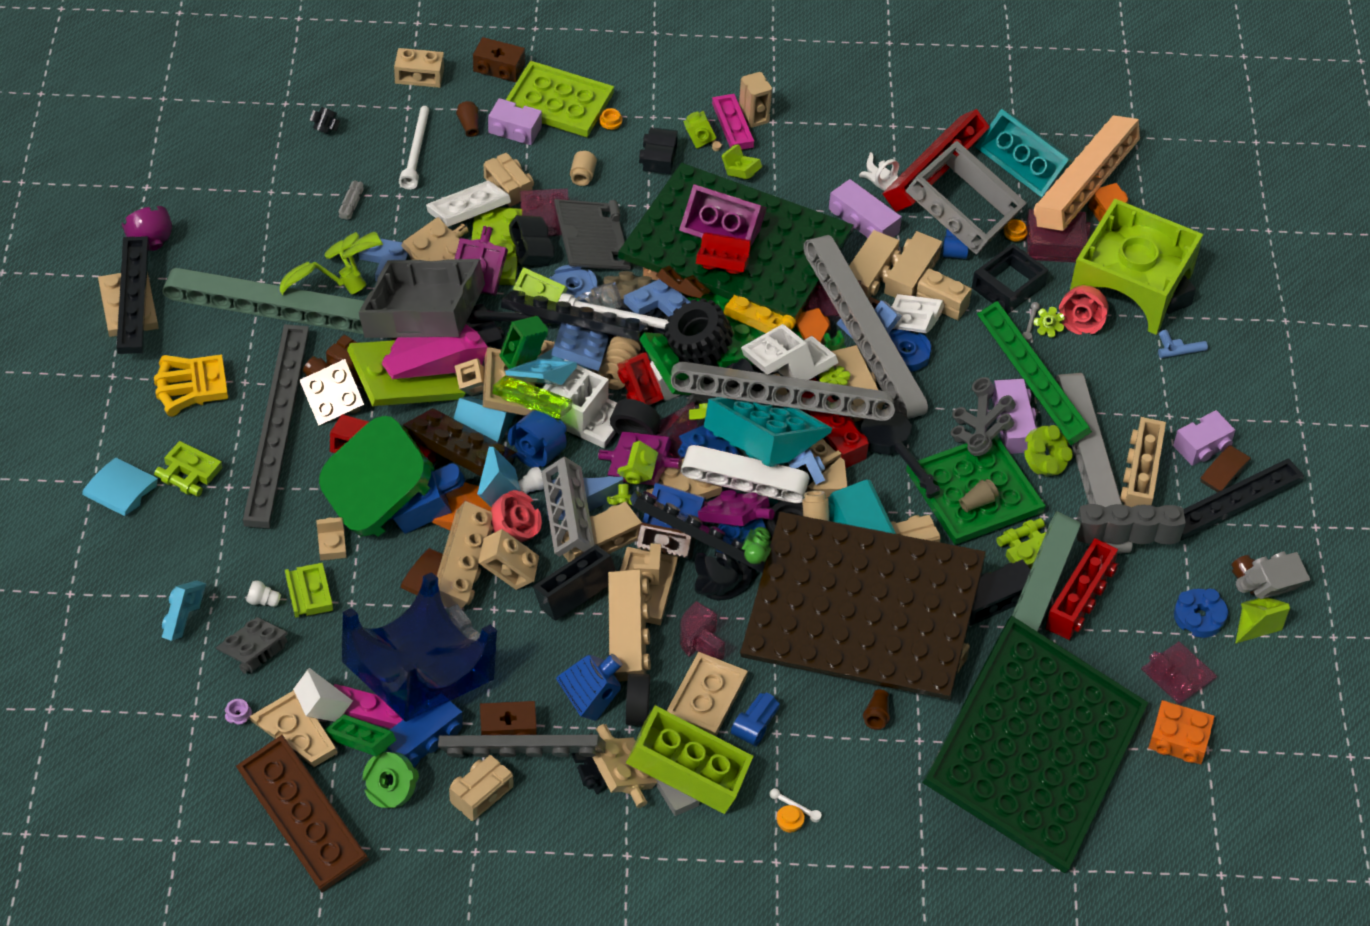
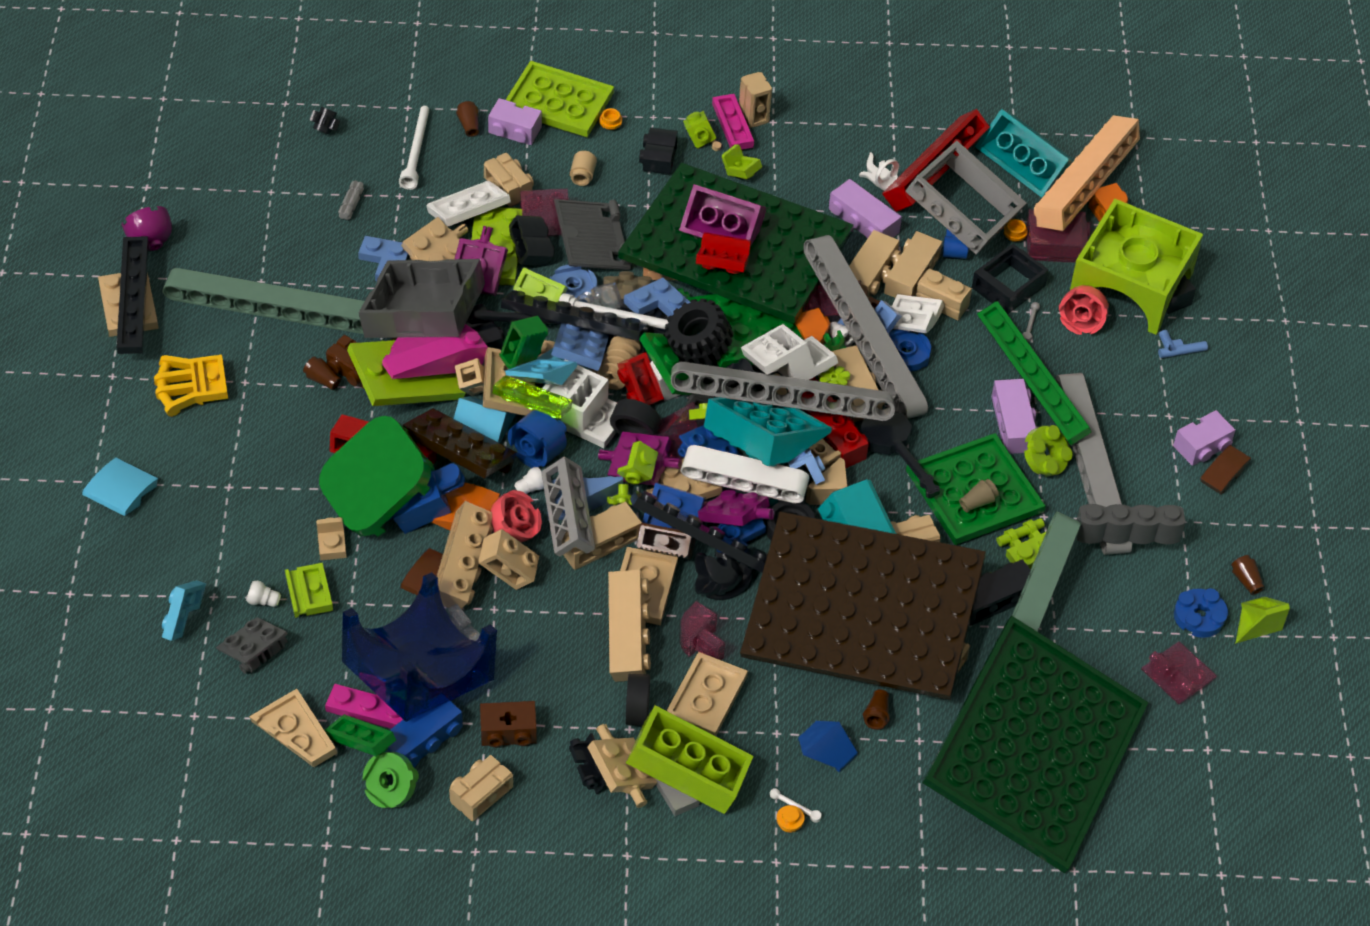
(192, 463): lime plate -> none
(234, 707): lavender plate -> none
(276, 427): dark grey plate -> none
(302, 813): reddish brown tile -> none
(320, 698): white slope -> none
(332, 392): hinge -> none
(348, 275): lime plant -> none
(419, 67): tan brick -> none
(497, 477): medium azure slope -> none
(499, 59): reddish brown brick -> none
(530, 744): dark grey plate -> none
(574, 582): black brick -> none
(591, 684): blue torso -> none
(651, 565): tan bracket -> none
(689, 286): reddish brown slope -> none
(753, 723): blue piece -> none
(755, 315): yellow plate -> none
(757, 545): bright green plate -> none
(816, 505): tan brick -> none
(828, 744): none -> blue slope
(834, 327): none -> white piece
(981, 441): dark grey plant -> none
(1051, 326): lime plant -> none
(1081, 589): red brick -> none
(1144, 463): tan brick -> none
(1181, 732): orange plate -> none
(1240, 497): black plate -> none
(1274, 576): light grey hinge -> none

